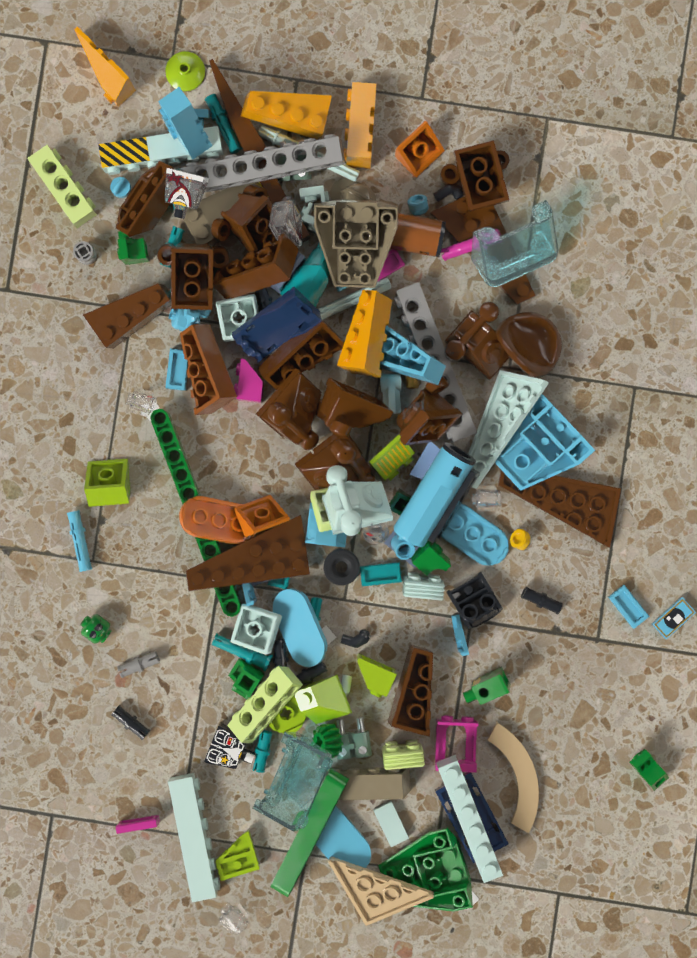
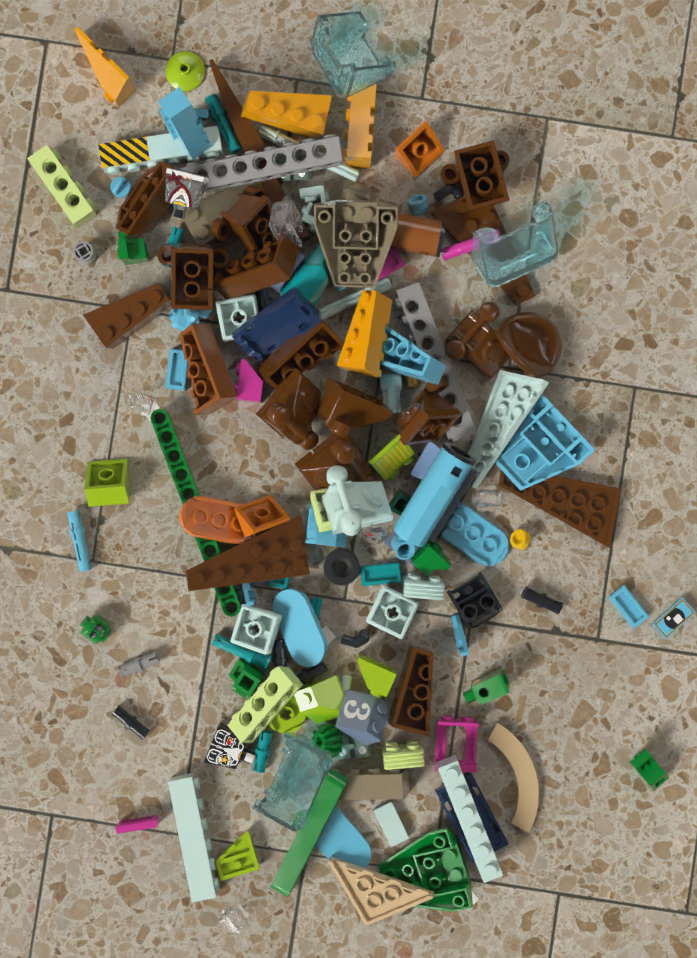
(345, 54): none -> clear light blue windscreen
(363, 716): none -> sand blue slope
(380, 617): none -> light aqua brick

